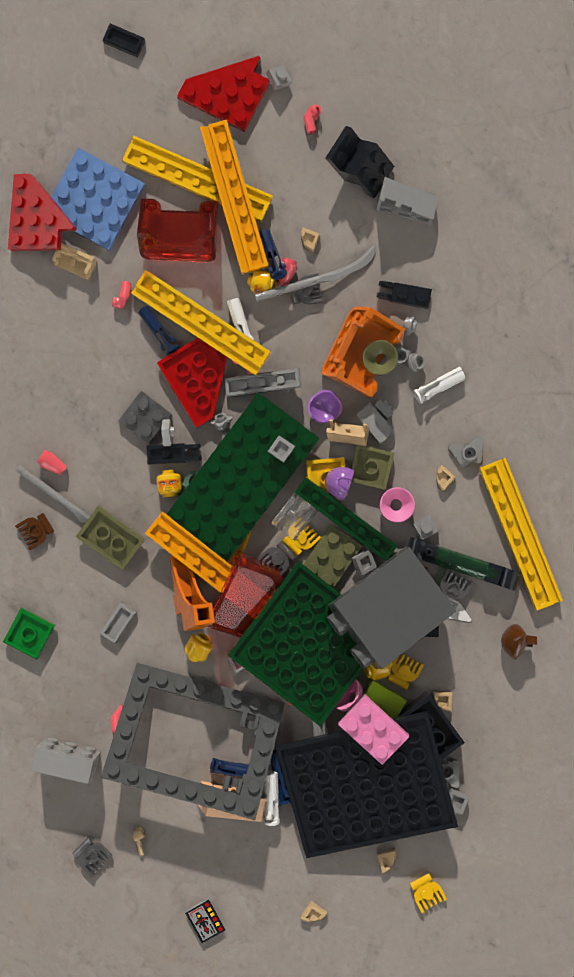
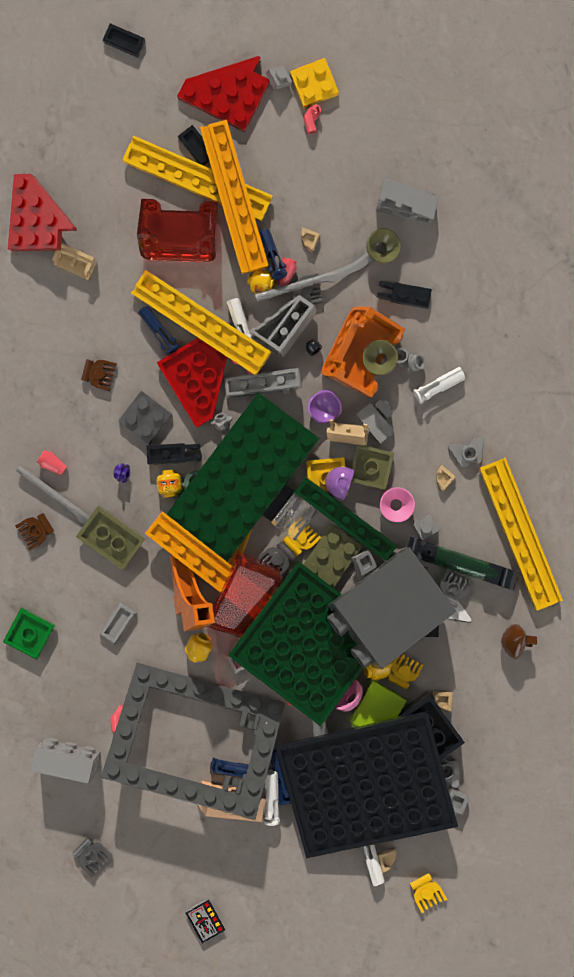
(95, 373): none -> reddish brown piece
(96, 198): medium blue plate -> none
(122, 472): none -> dark purple plate
(124, 295): coral arm -> none
(138, 834): tan hand -> none
(167, 432): light grey plate -> none
(194, 144): none -> black tile
(278, 503): none -> black tile
(281, 449): light grey plate -> none
(285, 326): none -> light grey wedge
(313, 347): none -> black hinge
(313, 912): tan tile -> none
(314, 83): none -> yellow plate
(359, 161): black bracket -> none
(373, 729): bright pink plate -> none
(373, 865): none -> white piece
(389, 240): none -> olive piece
(410, 325): light grey plate -> none

